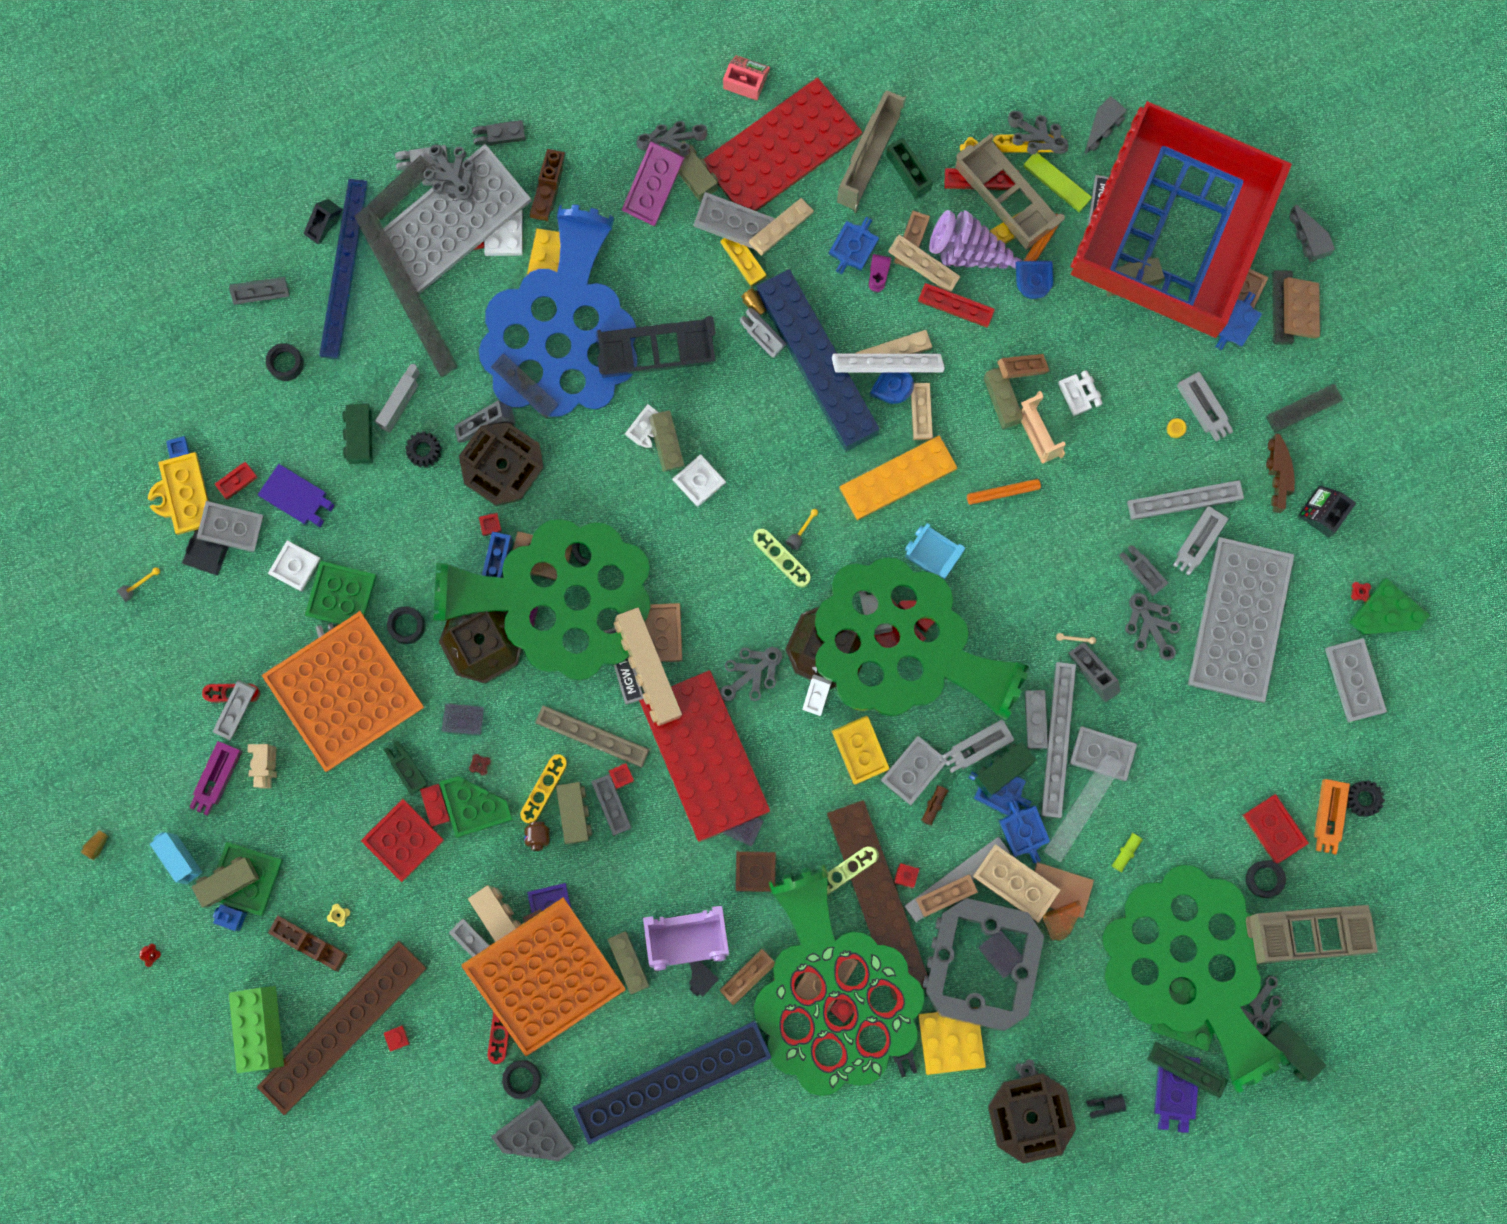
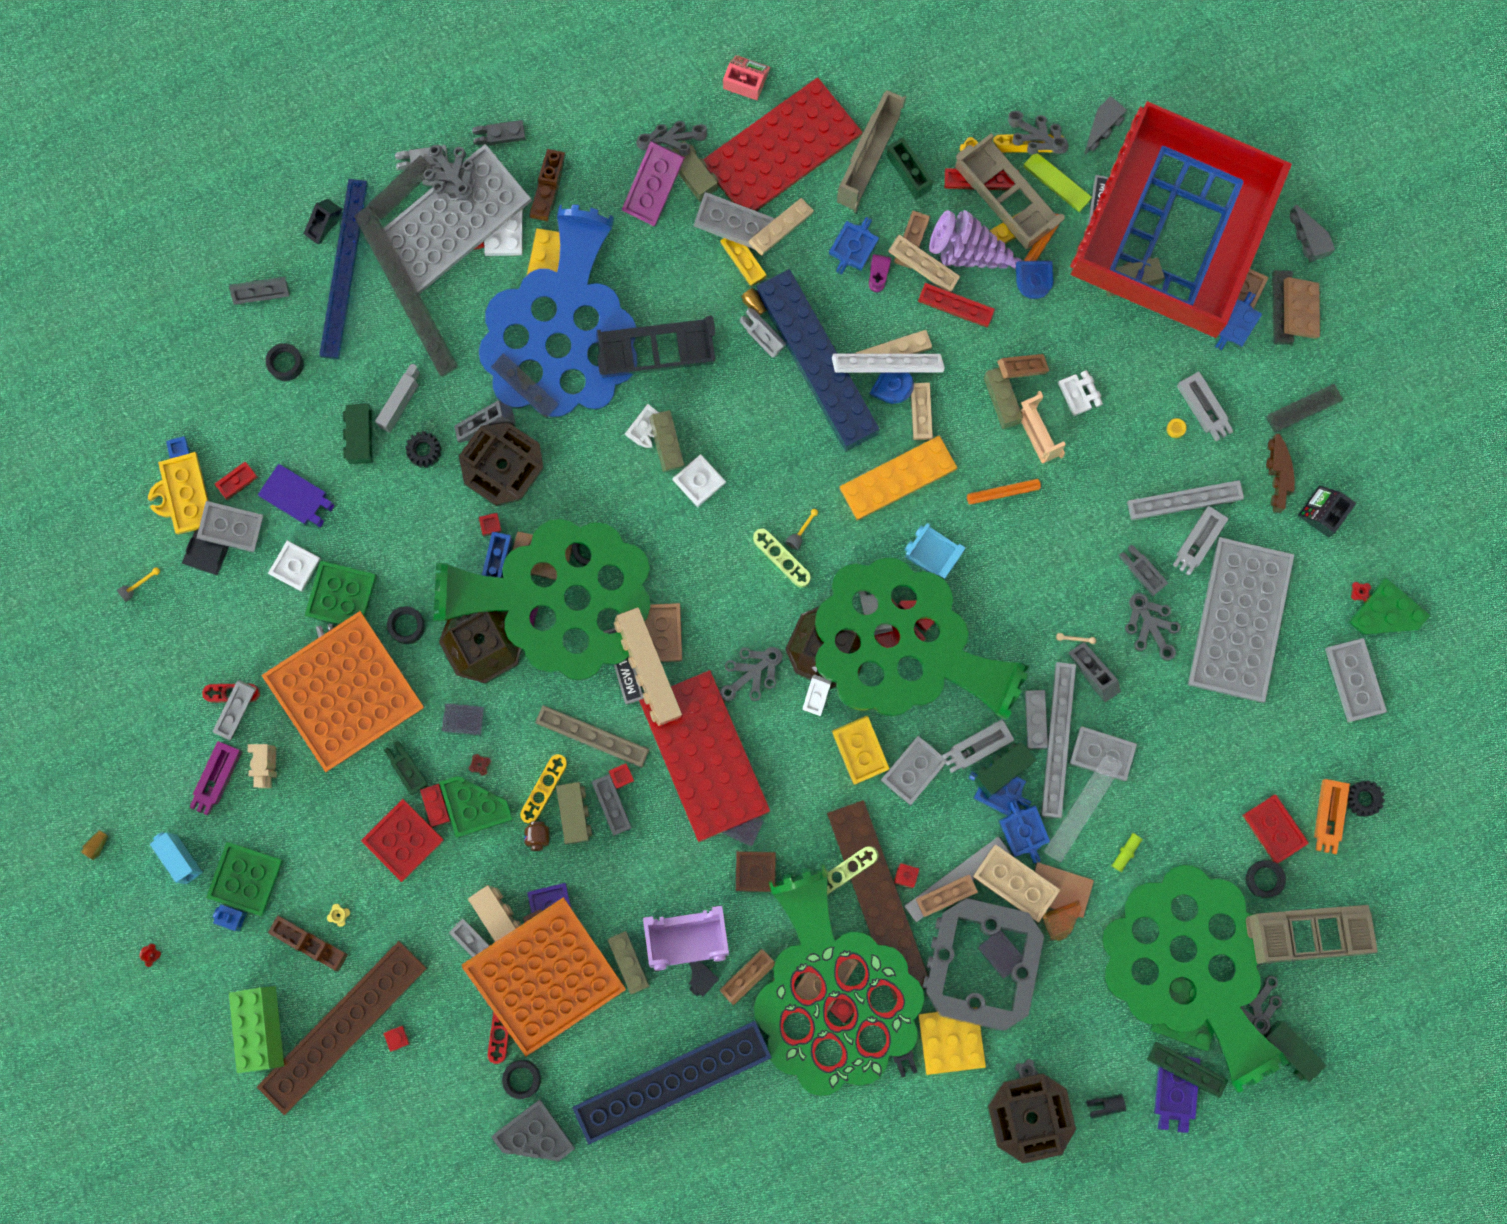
(225, 882): olive brick -> none
(934, 805): reddish brown pin -> none

